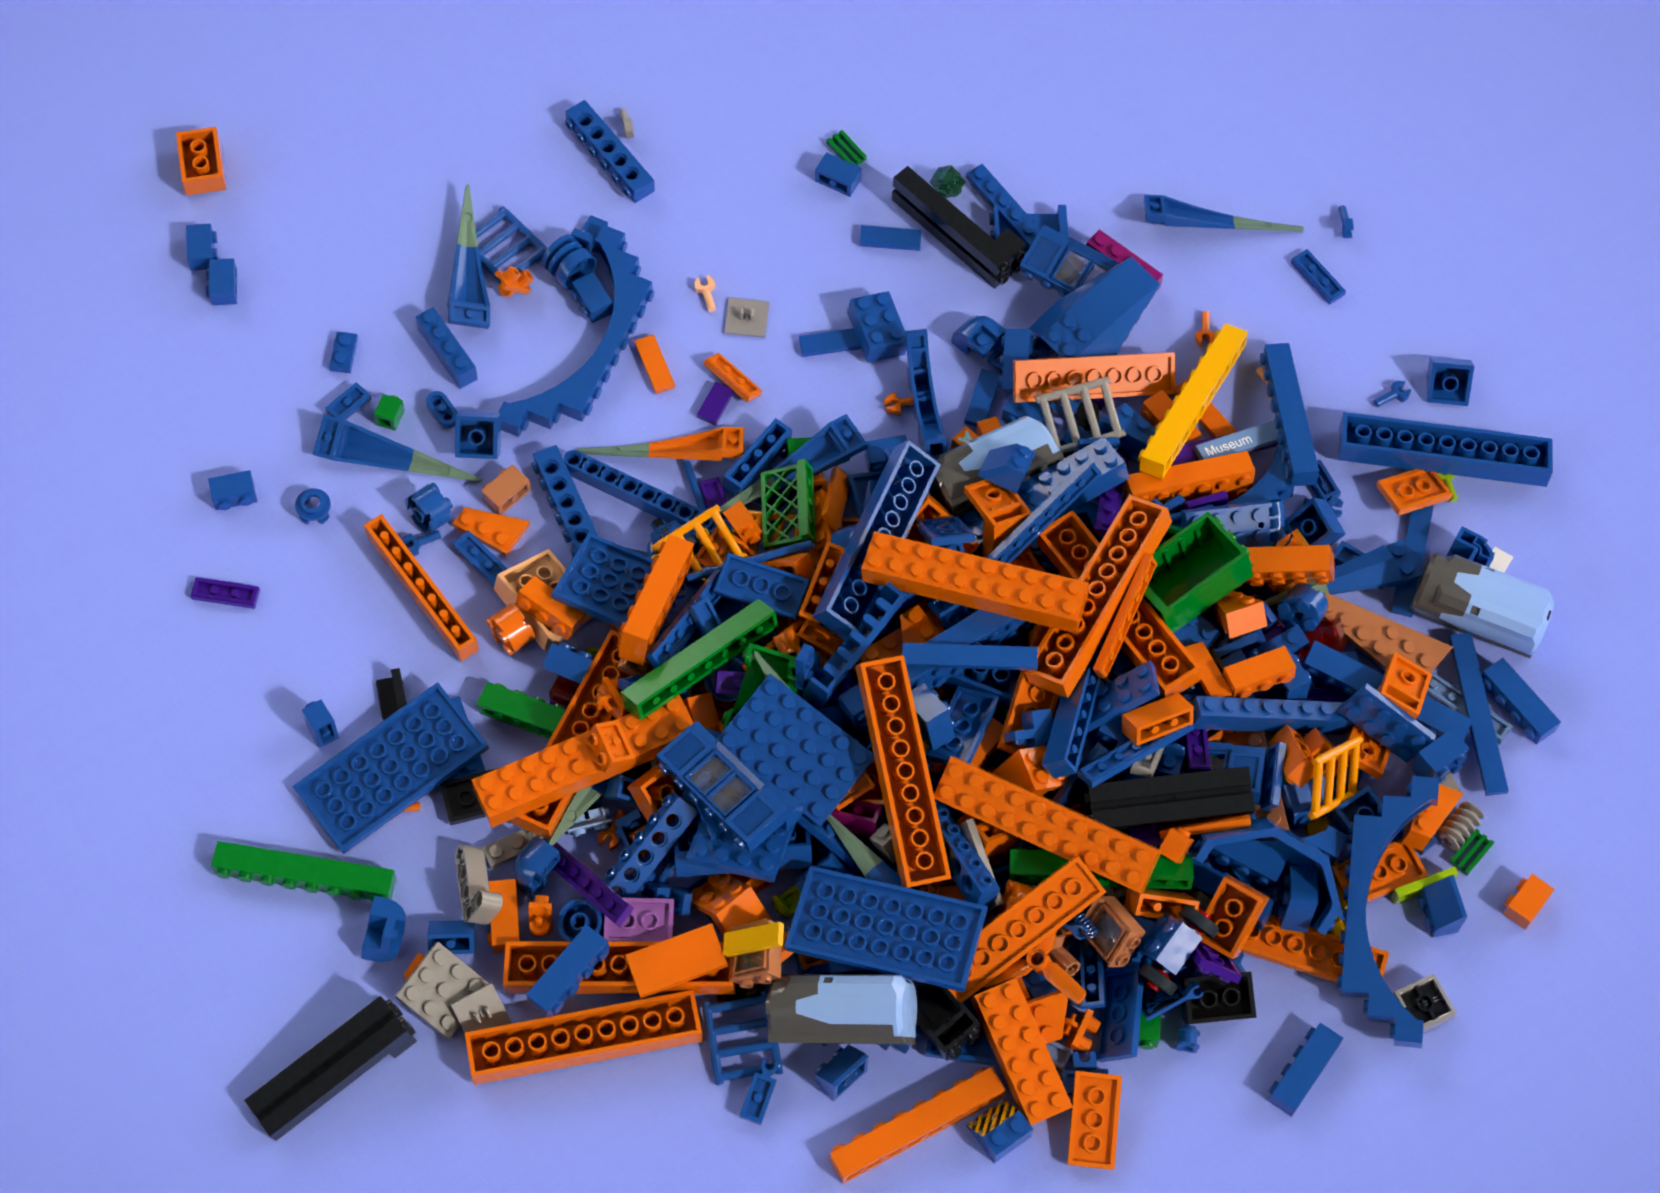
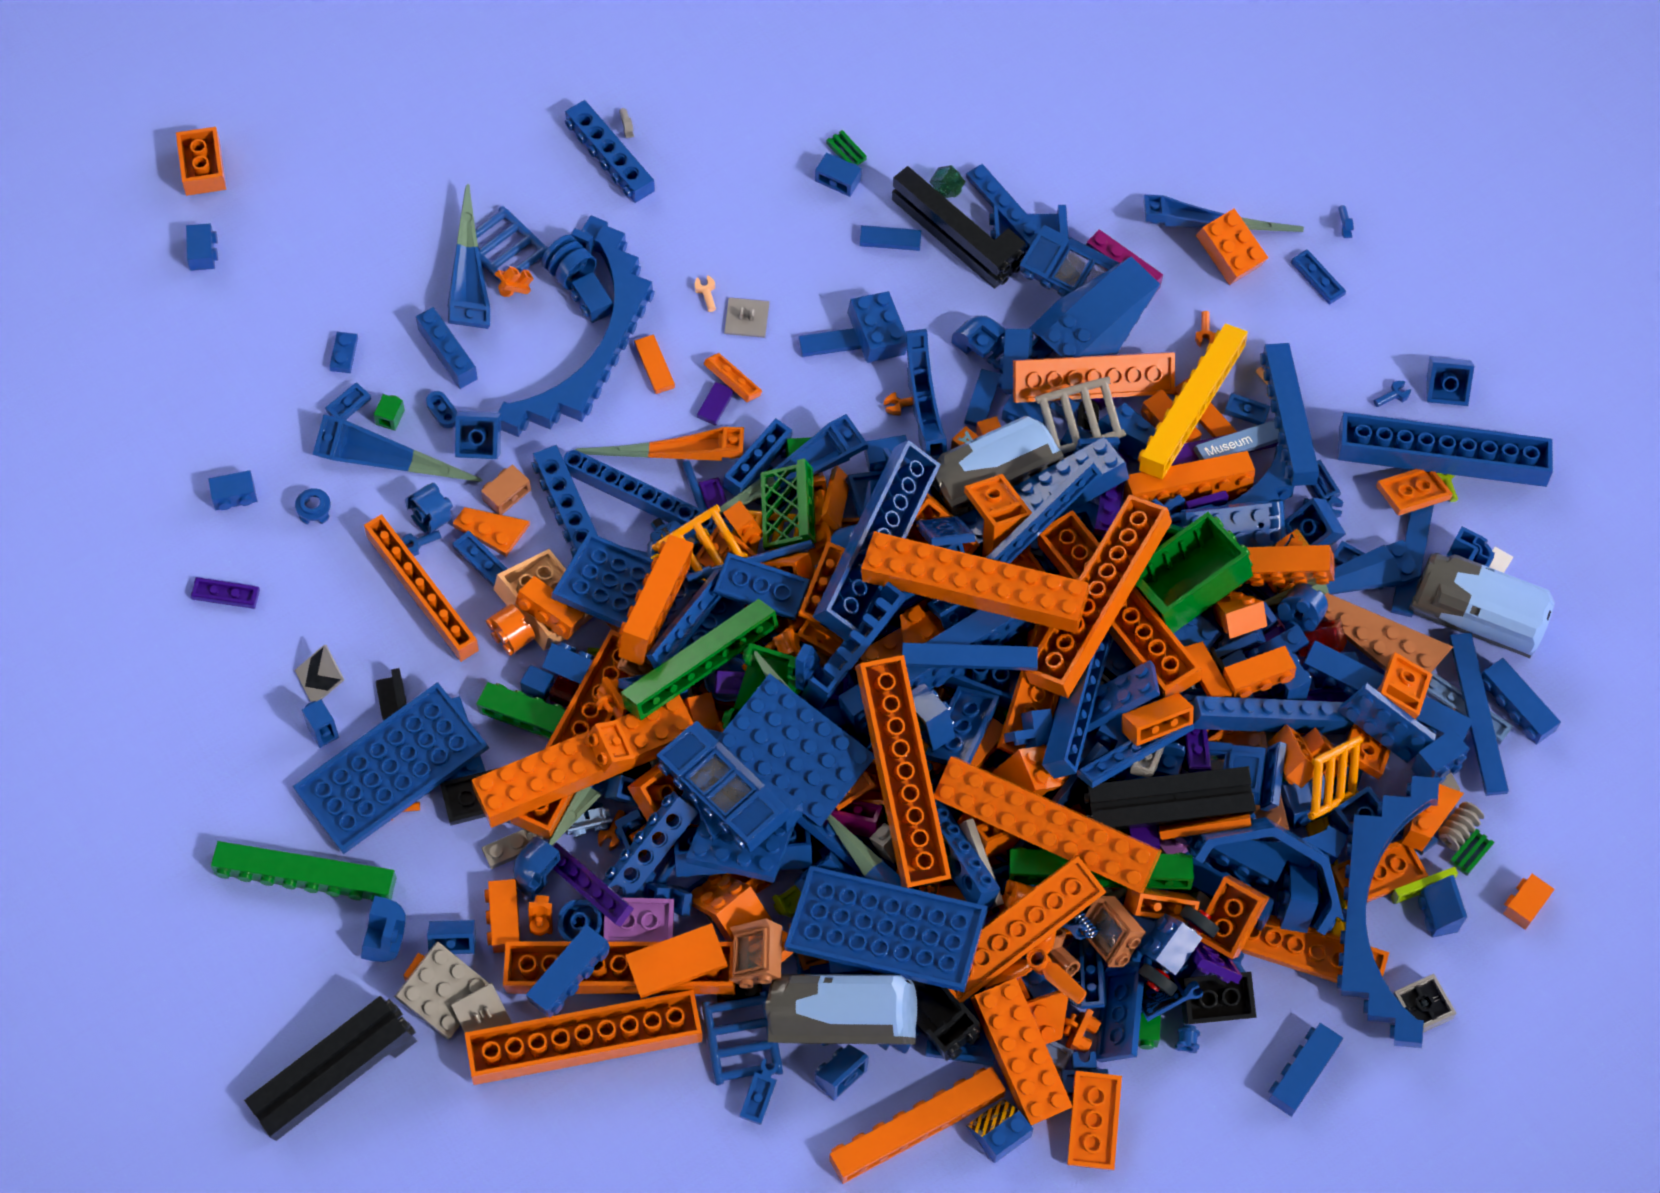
(222, 281): blue brick -> none
(319, 674): none -> light grey piece
(476, 900): light grey beam -> none
(537, 682): none -> blue brick
(704, 615): blue tile -> none
(753, 939): yellow tile -> none
(1007, 466): blue slope -> none
(1125, 616): orange tile -> none
(1176, 844): orange brick -> none
(1231, 246): none -> orange brick
(1247, 409): none -> blue plate

